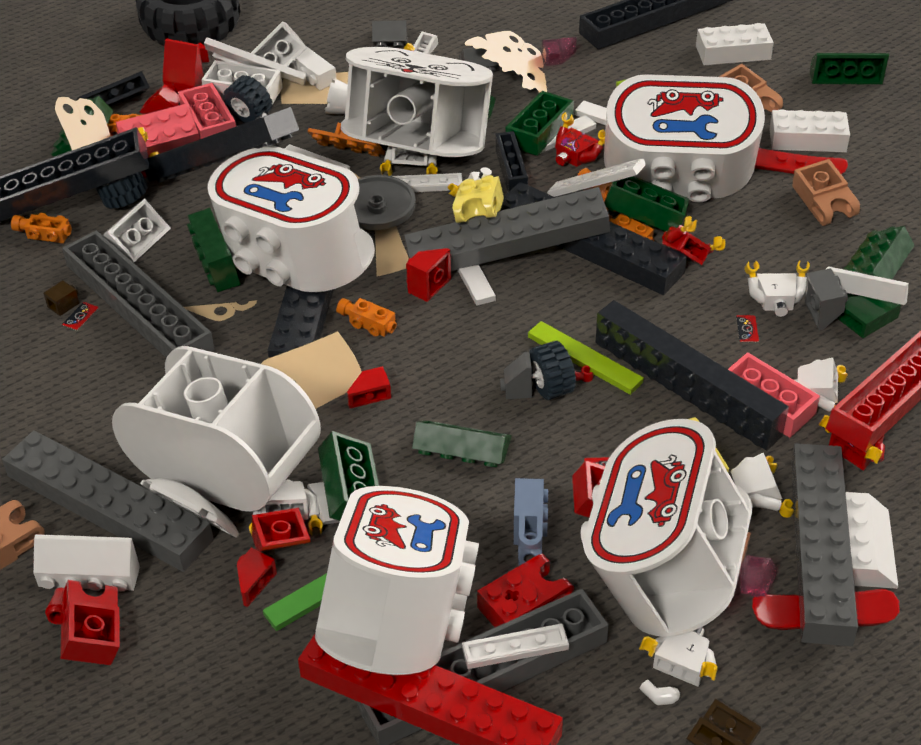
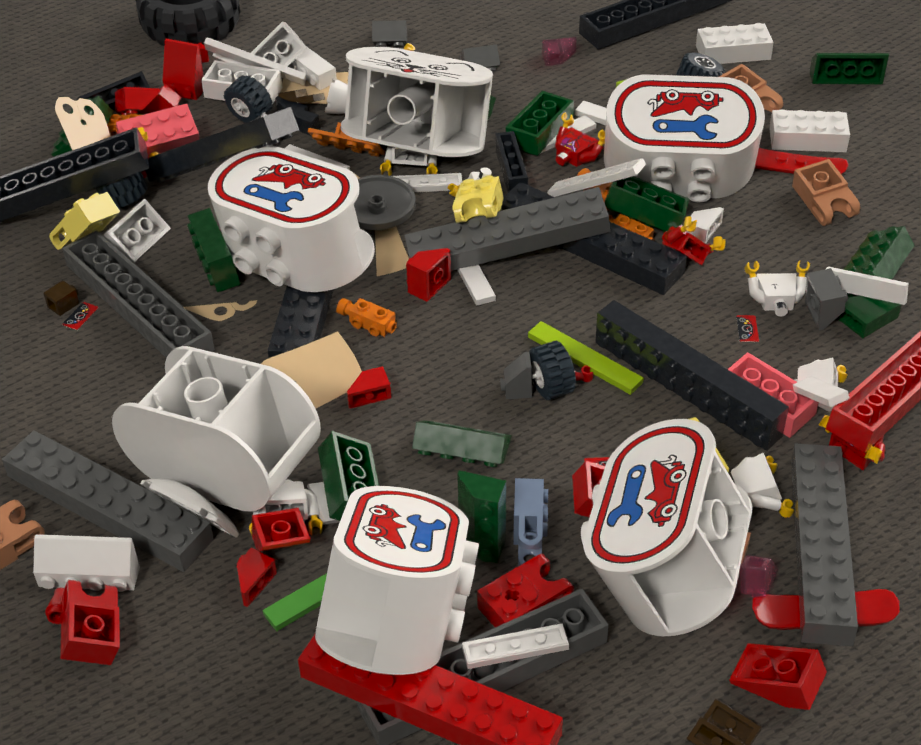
(43, 227): orange brick -> none
(84, 219): none -> light yellow brick
(133, 99): none -> red slope
(207, 109): coral brick -> none
(301, 96): none -> dark brown slope
(303, 117): none -> black slope
(427, 38): white slope -> none
(485, 507): none -> dark green slope
(520, 62): piece -> none
(660, 696): white arm -> none
(682, 656): white torso -> none
(699, 65): none -> black wheel
(707, 223): none -> white slope
(780, 674): none -> red slope
(821, 391): none -> white tile
(870, 542): white slope -> none

